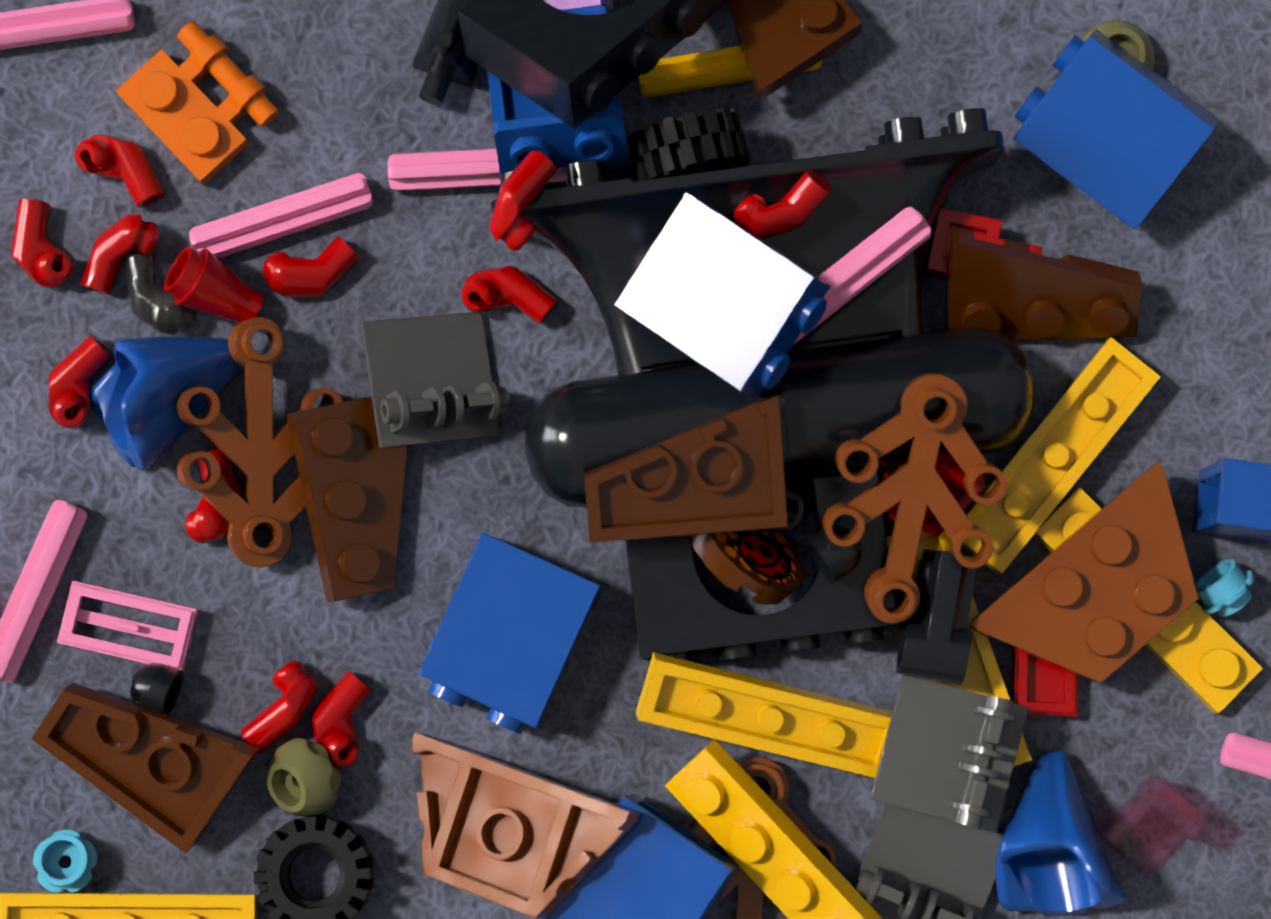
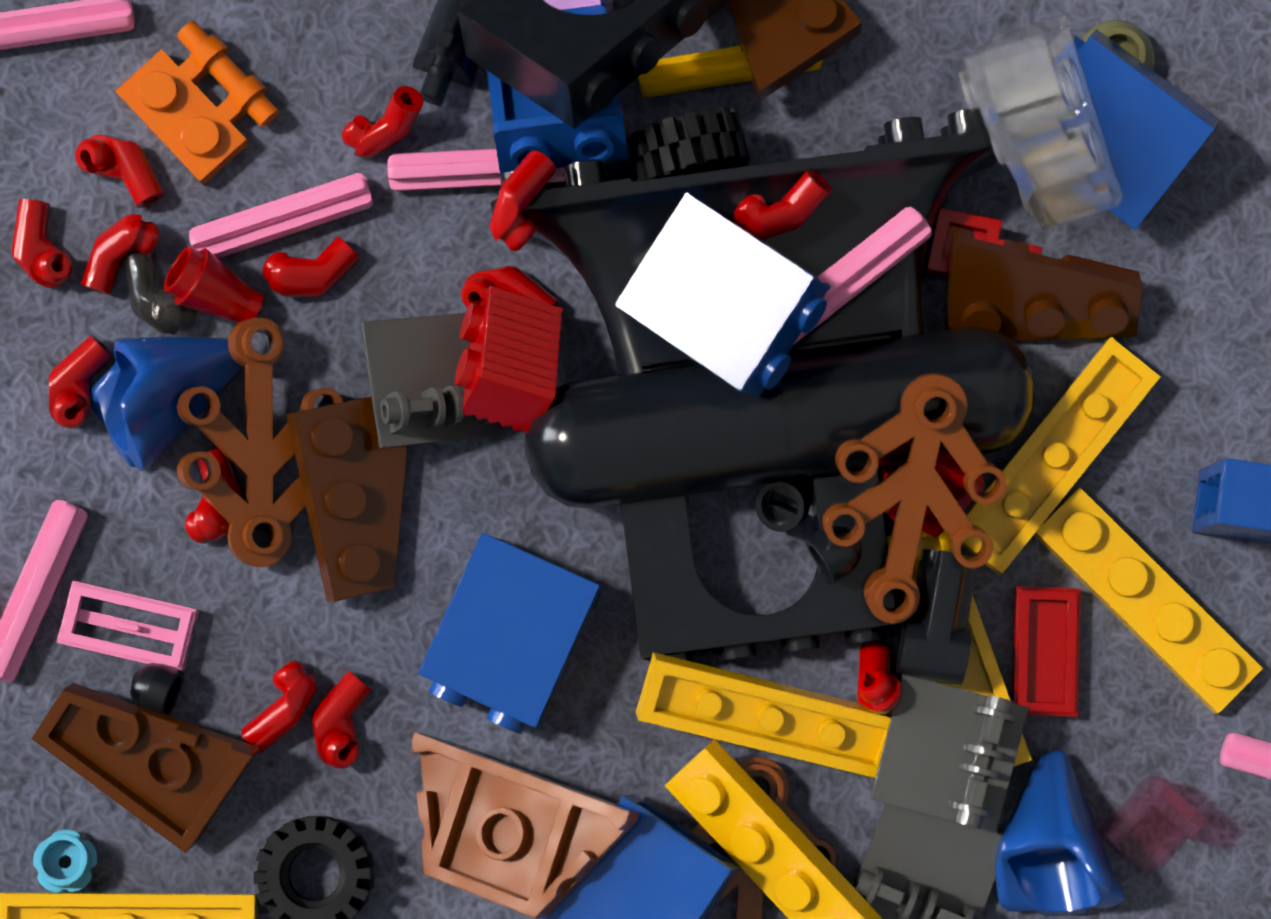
(302, 778): olive plate -> none
(391, 128): none -> red arm
(509, 358): none -> red brick
(695, 482): reddish brown wing -> none
(753, 559): tile -> none
(876, 686): none -> red arm
(1043, 121): none -> clear brick
(1101, 587): dark orange wing -> none
(1224, 588): medium azure plate -> none

